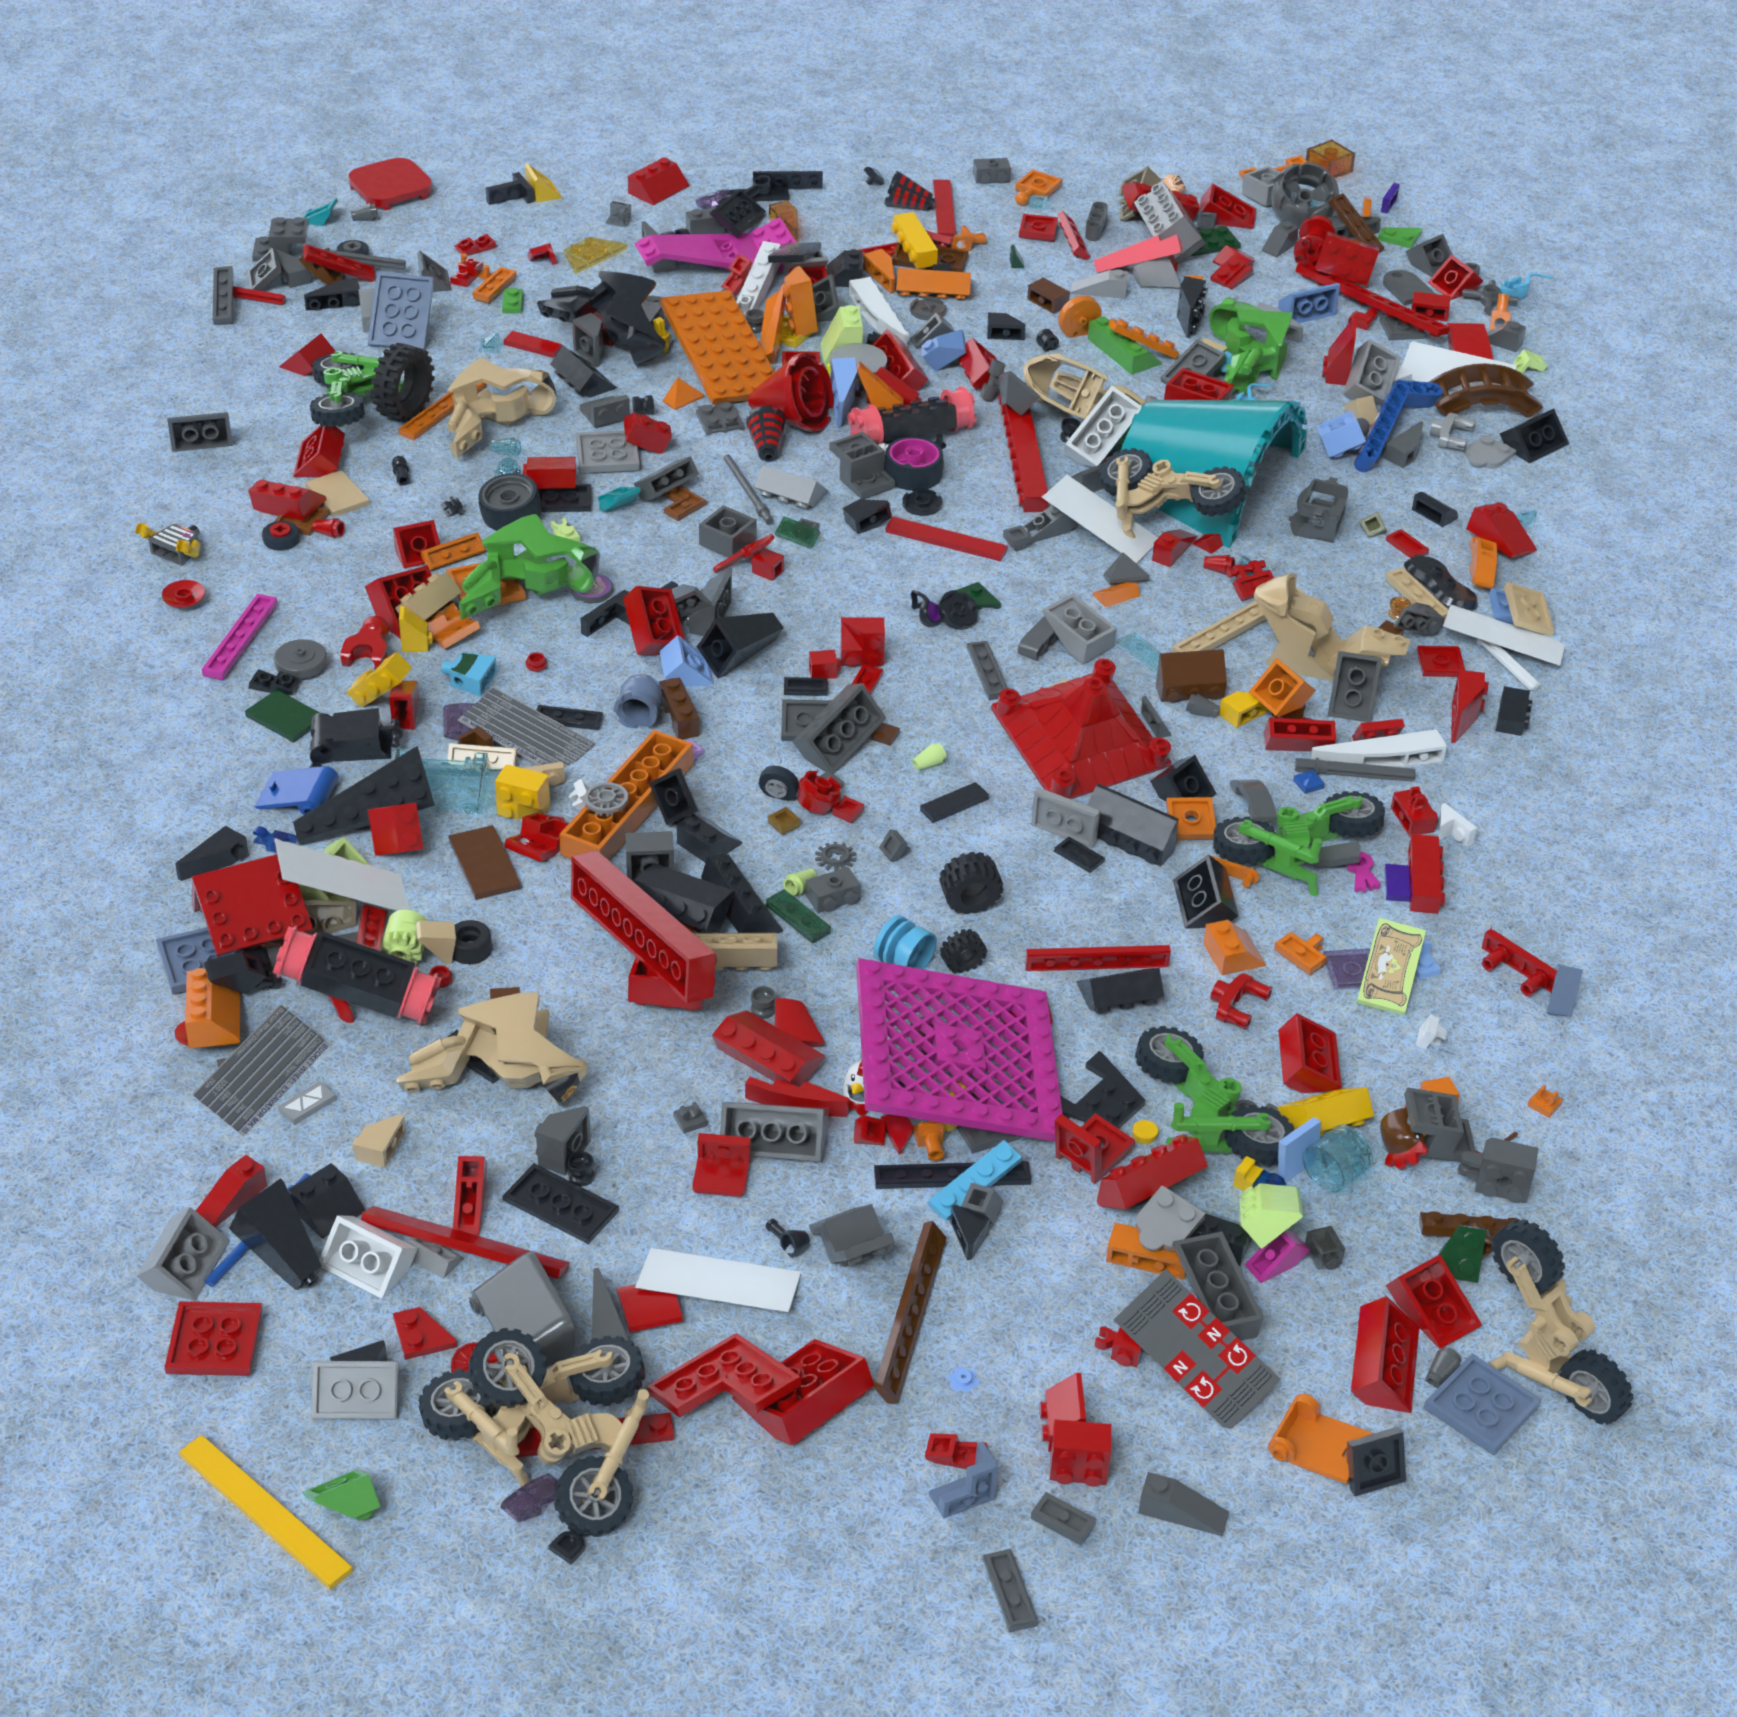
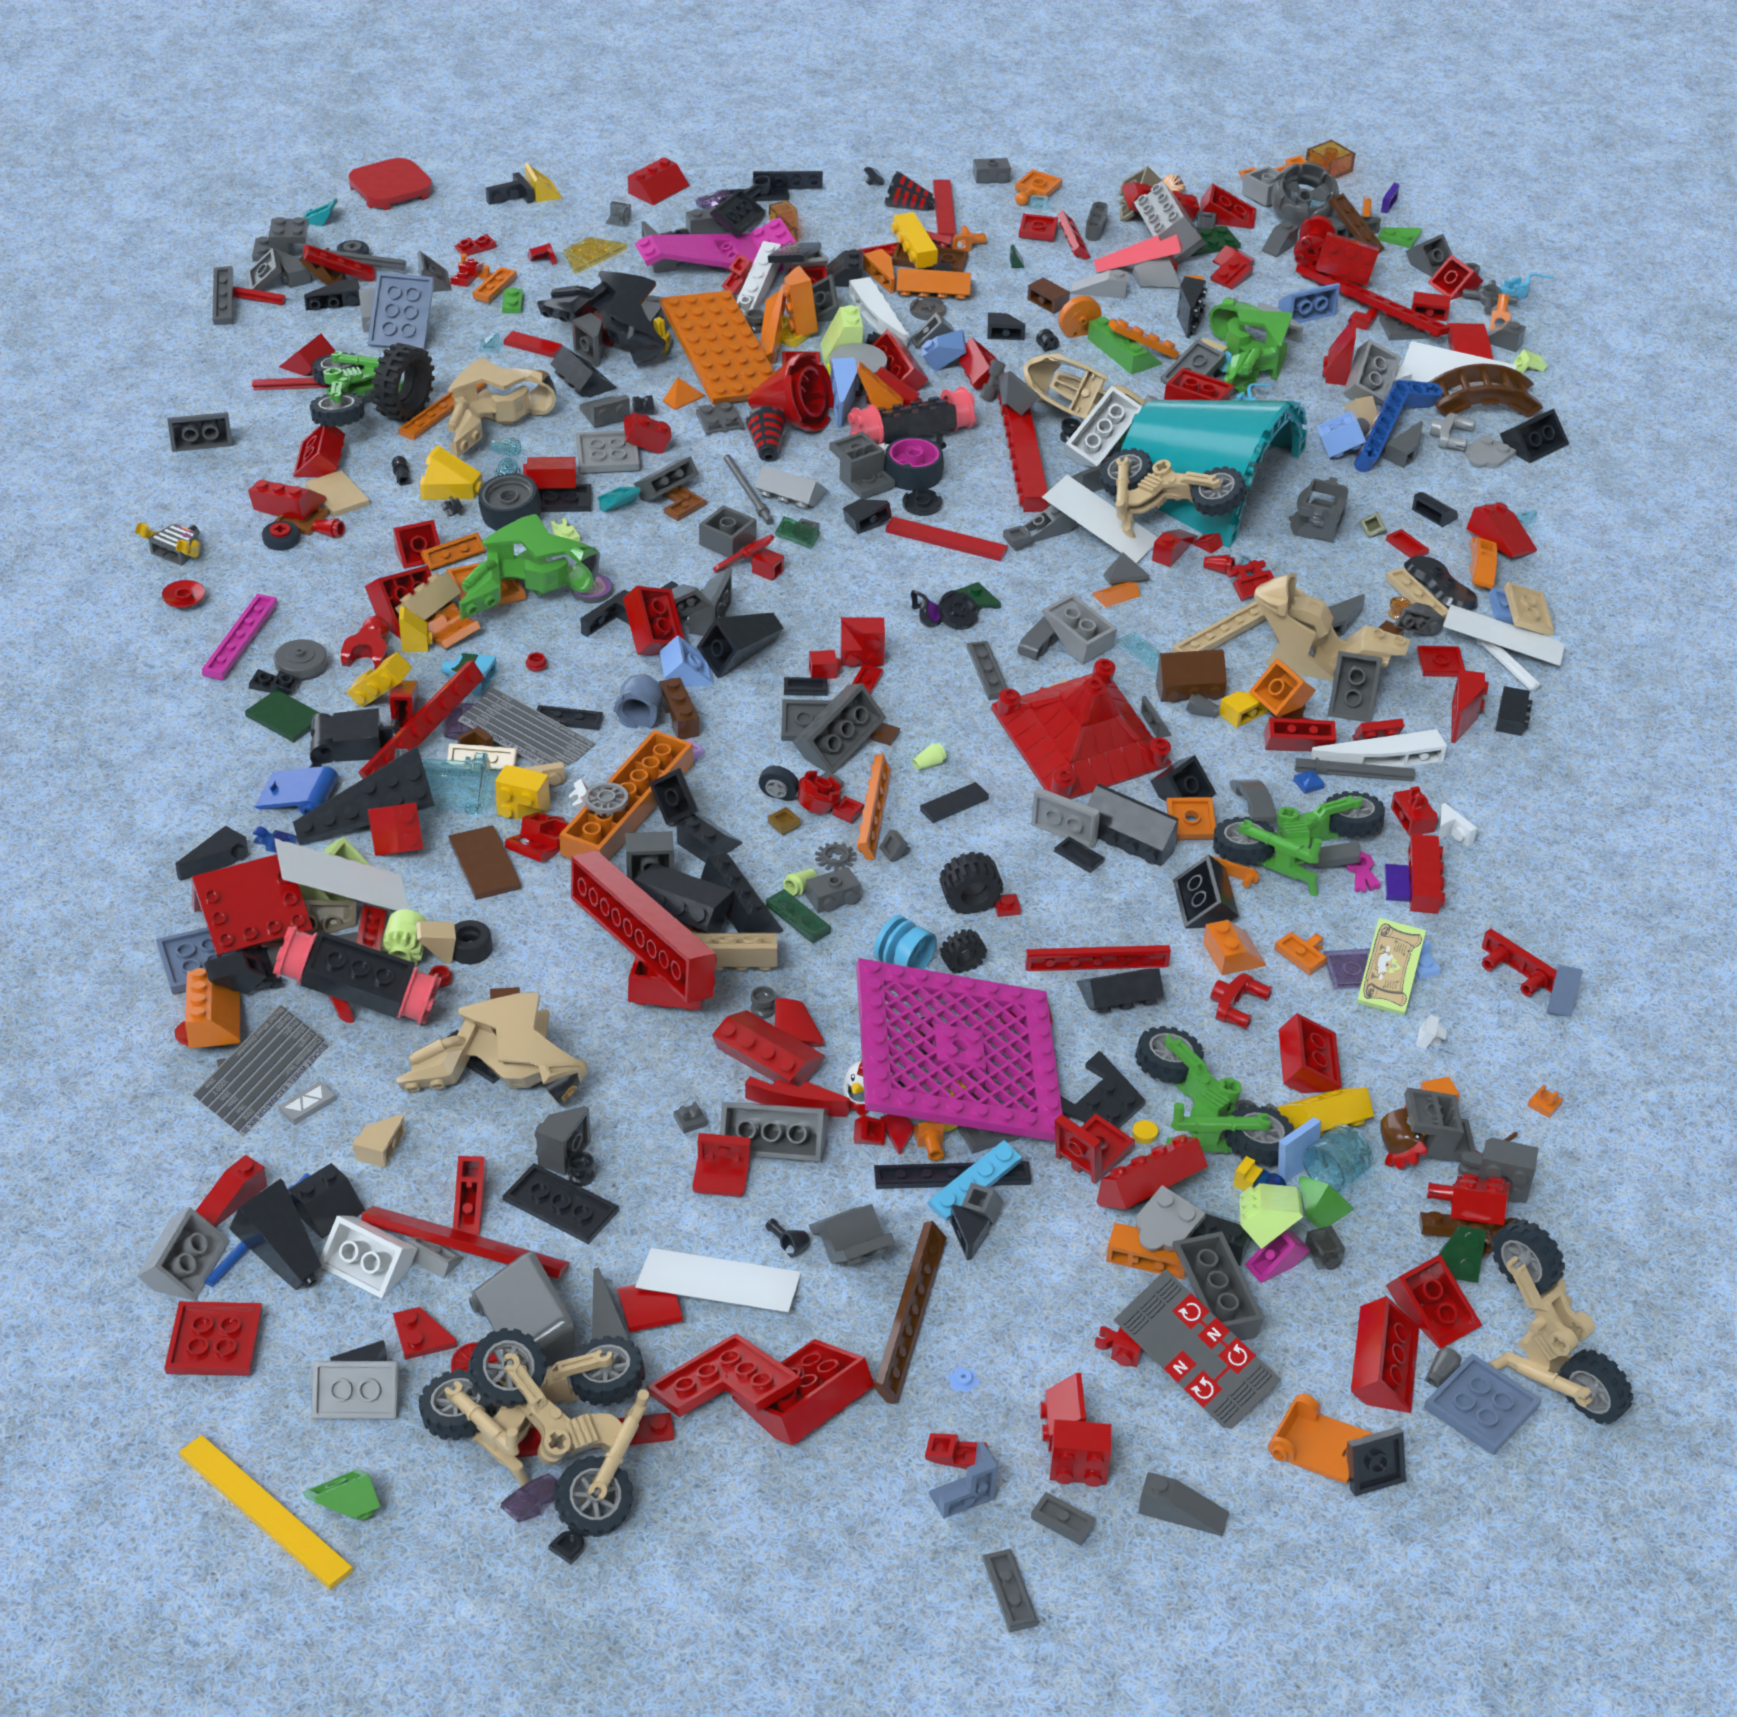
(286, 383): none -> red axle
(365, 213): dark grey cone -> none
(428, 717): none -> red plate
(449, 477): none -> yellow slope
(874, 807): none -> orange plate
(1007, 905): none -> red plate
(1322, 1202): none -> bright green slope
(1346, 613): none -> dark grey slope
(1404, 285): dark grey tile -> none
(1475, 1198): none -> red brick

